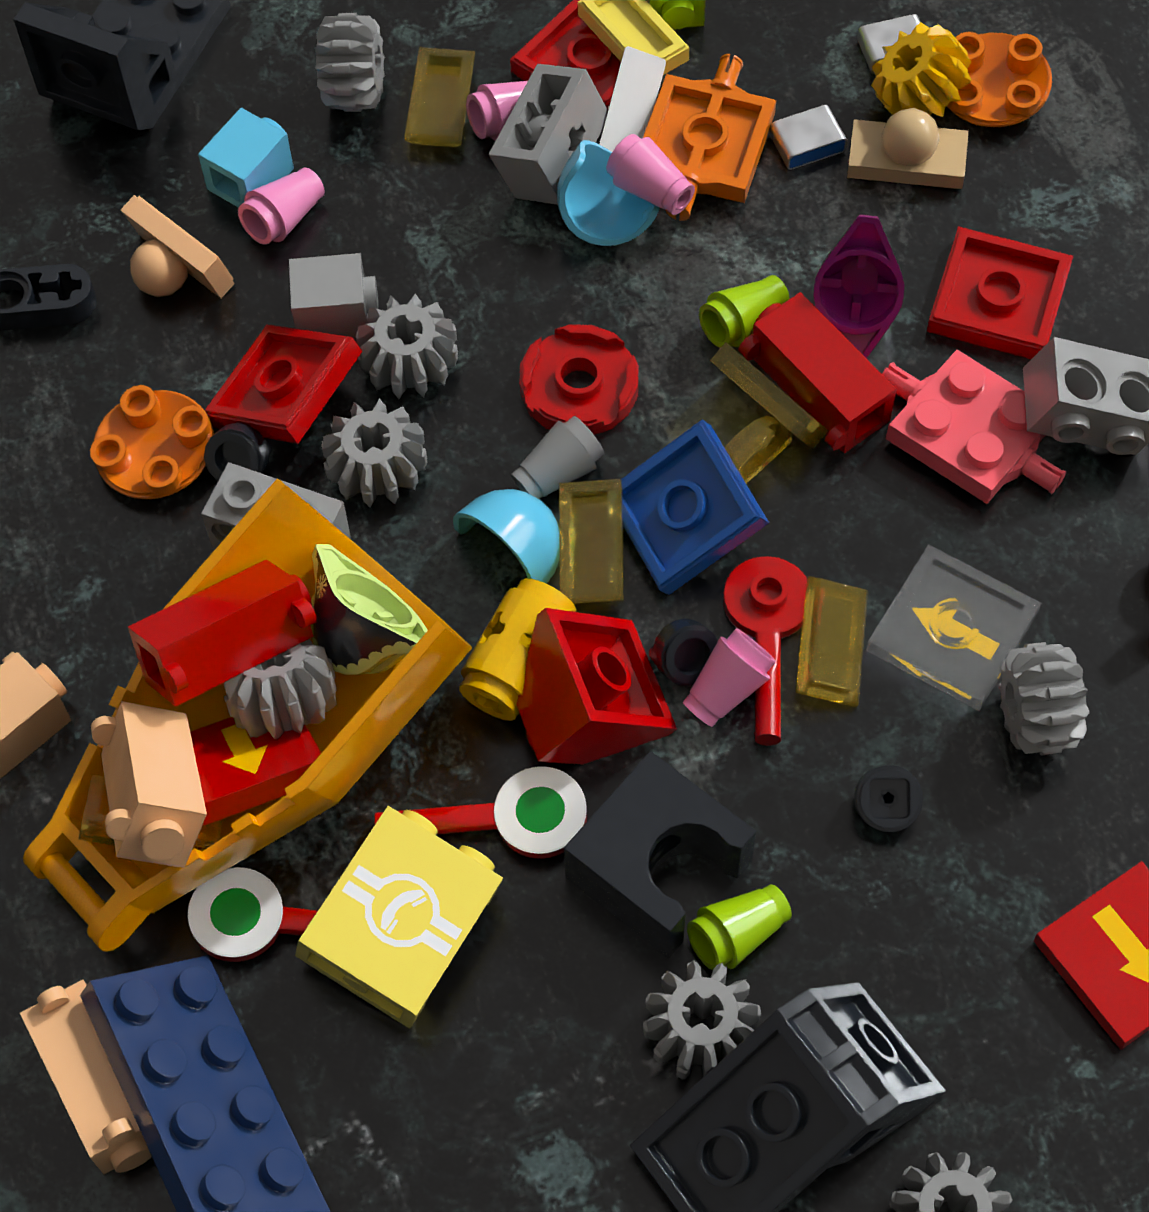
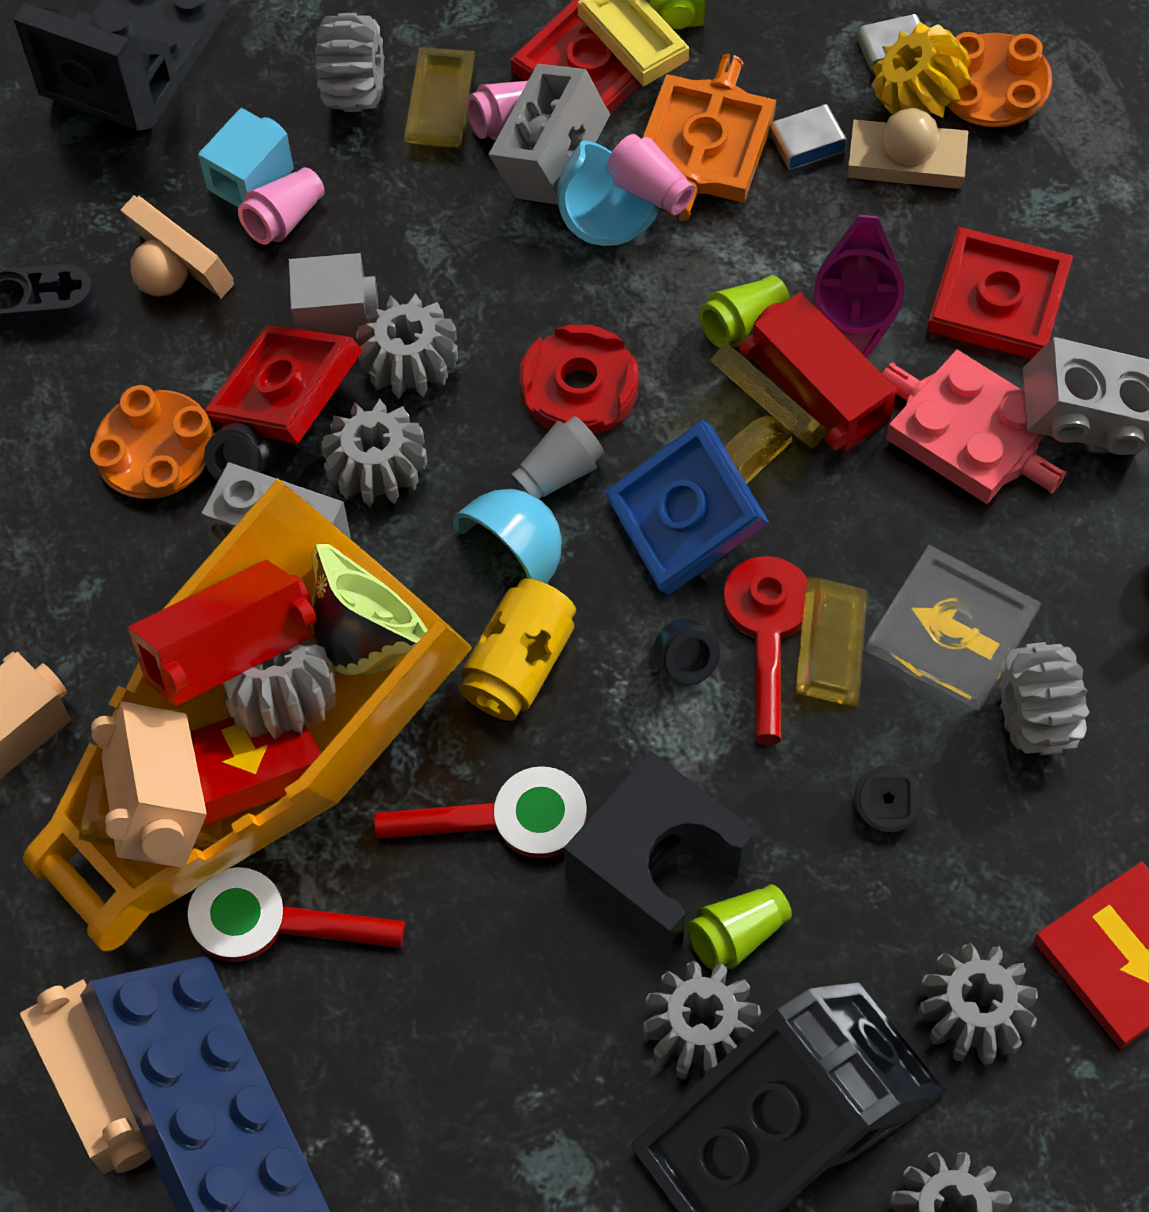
(399, 914): light yellow panel -> none
(589, 689): red slope -> none
(591, 541): clear yellow tile -> none
(632, 96): white sticker -> none
(728, 677): bright pink cone -> none
(992, 987): none -> light grey gear

